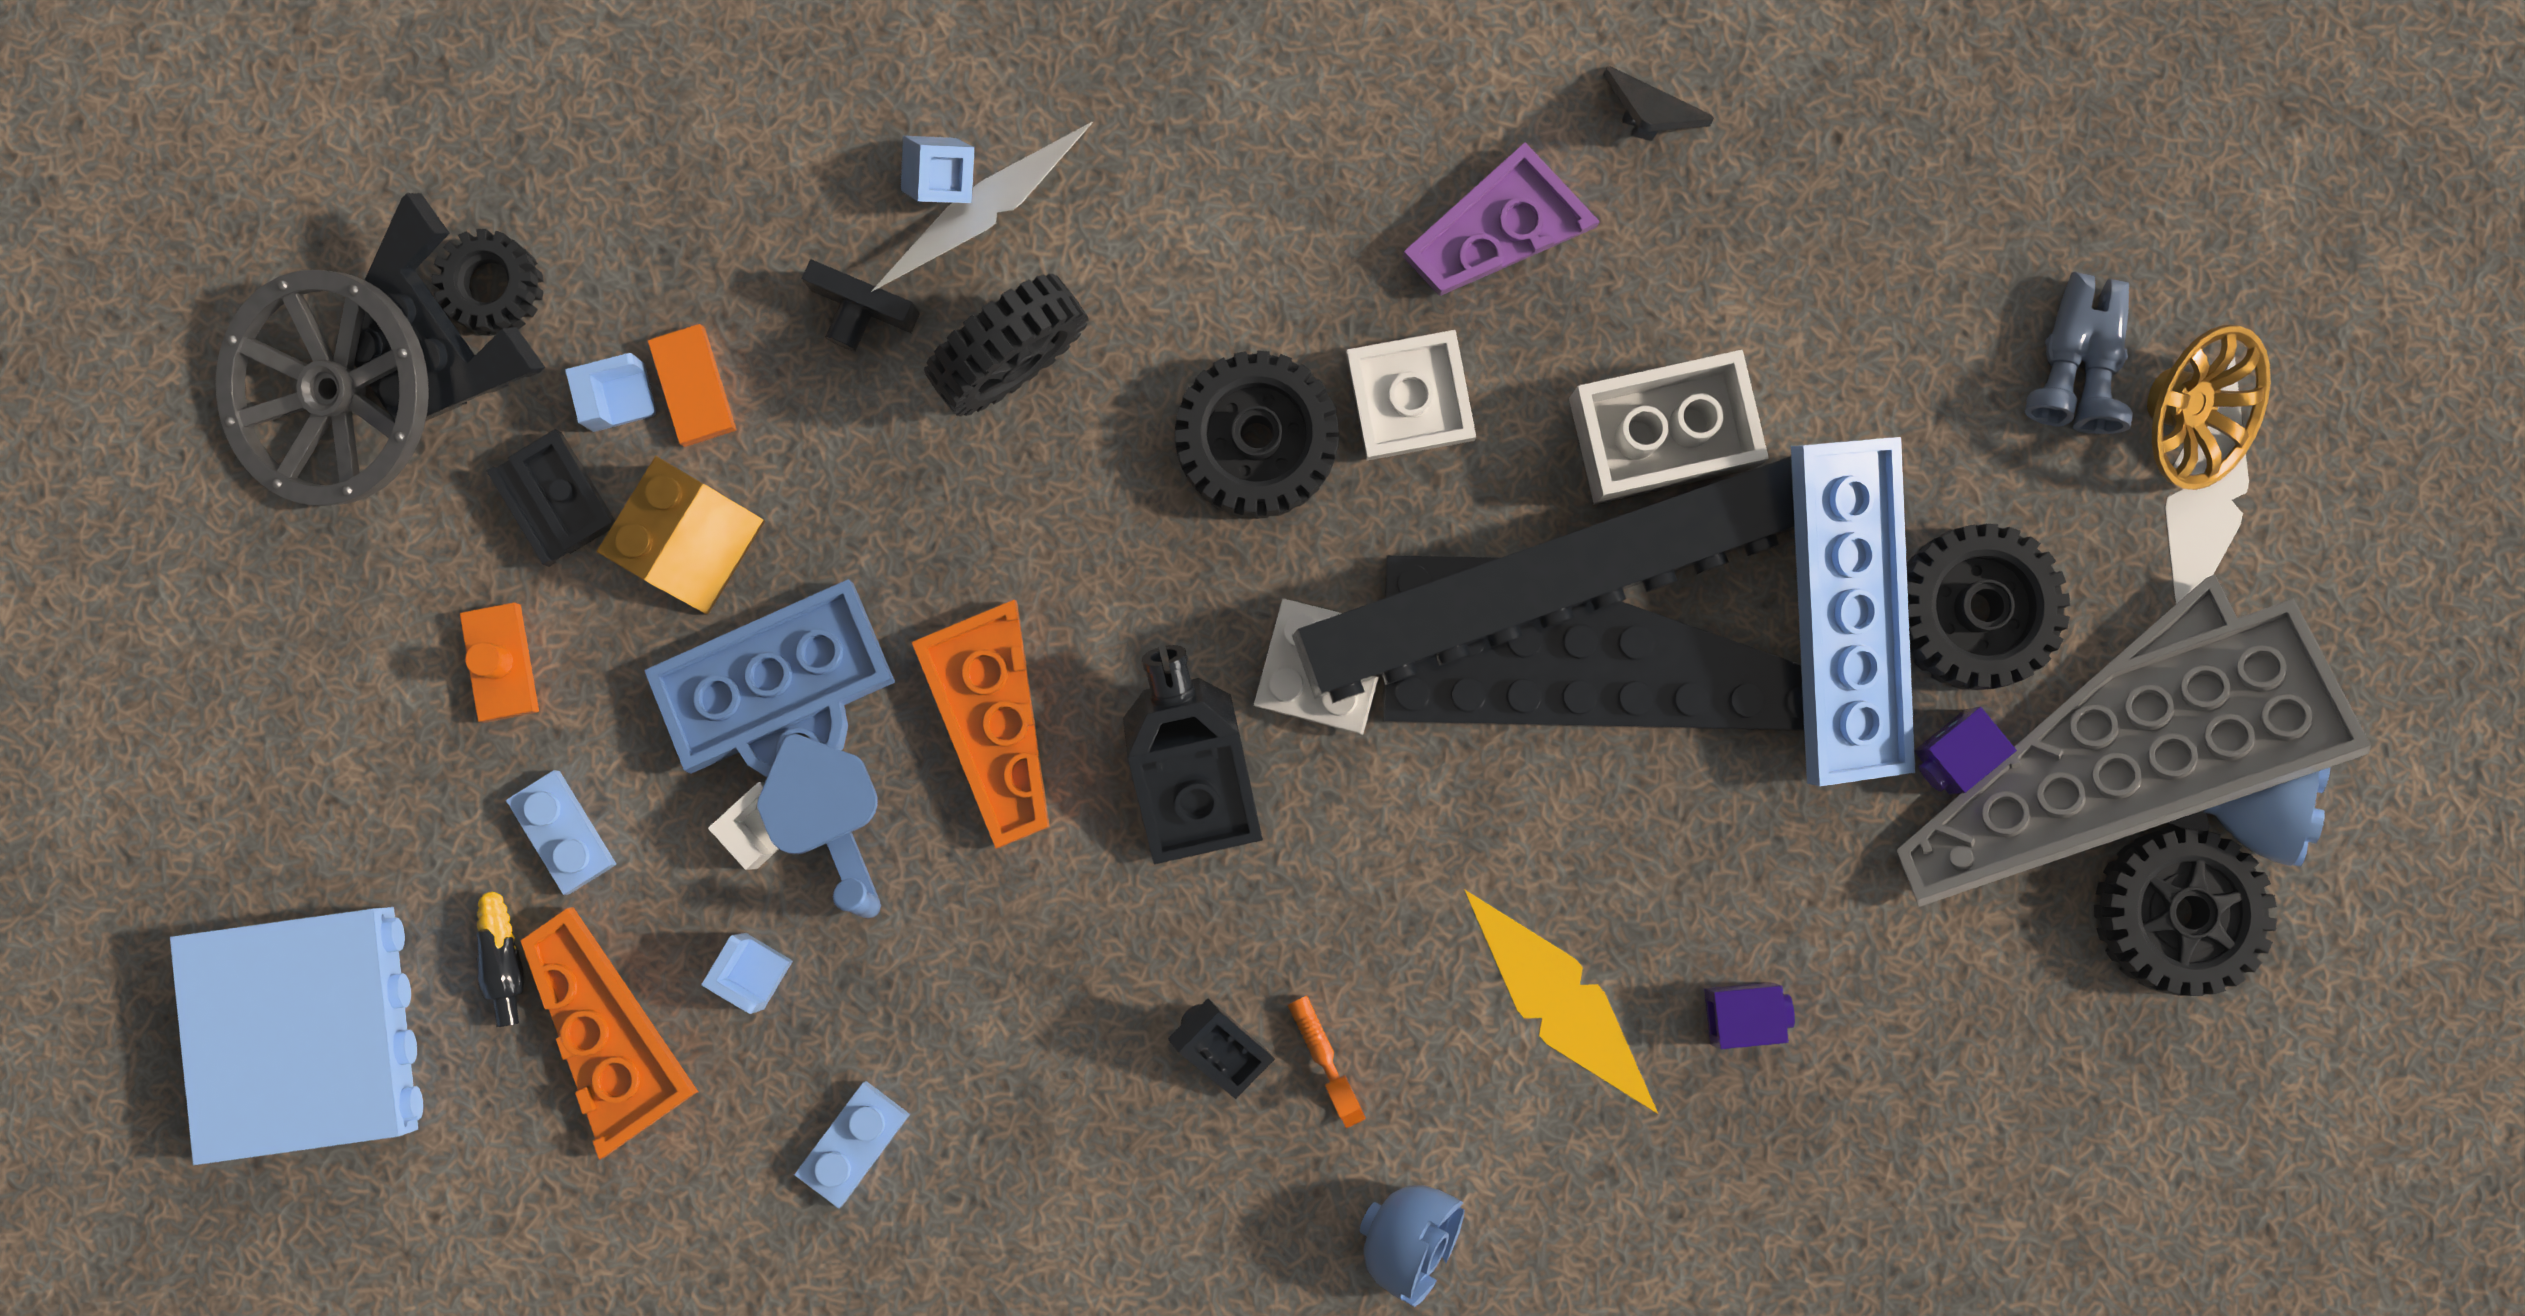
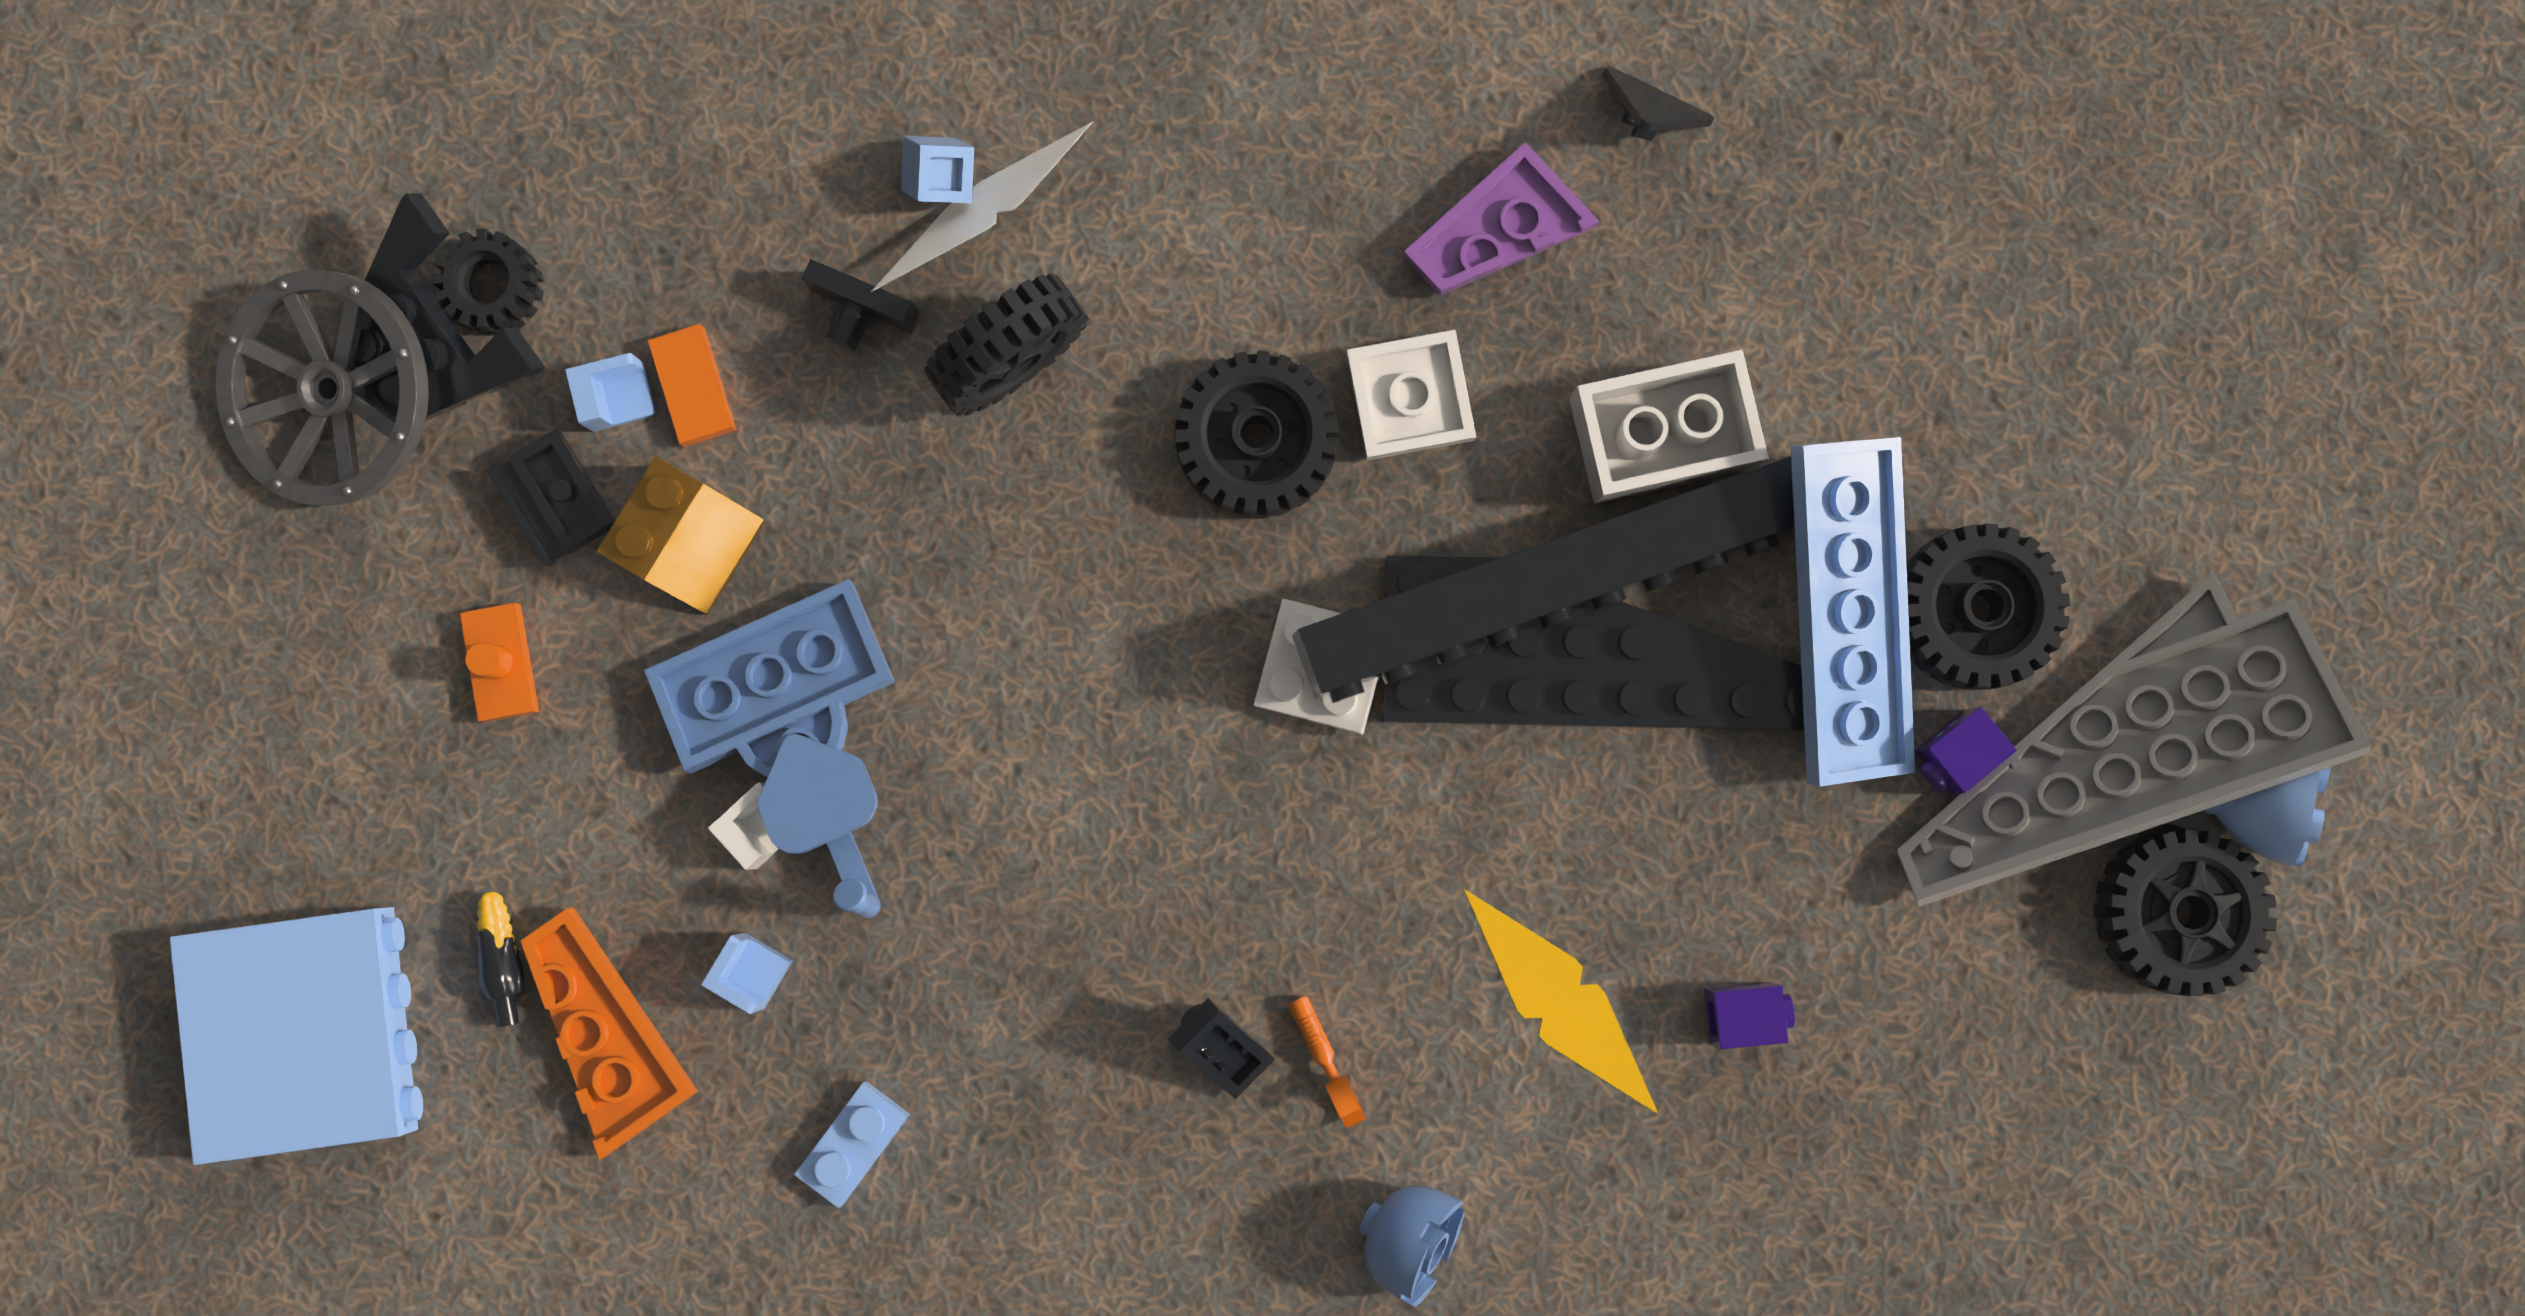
(561, 832): light blue plate -> none
(987, 707): orange wing -> none
(1188, 763): black plate -> none
(2099, 342): sand blue piece -> none
(2192, 400): pearl gold wheel -> none
(2205, 519): white sticker -> none

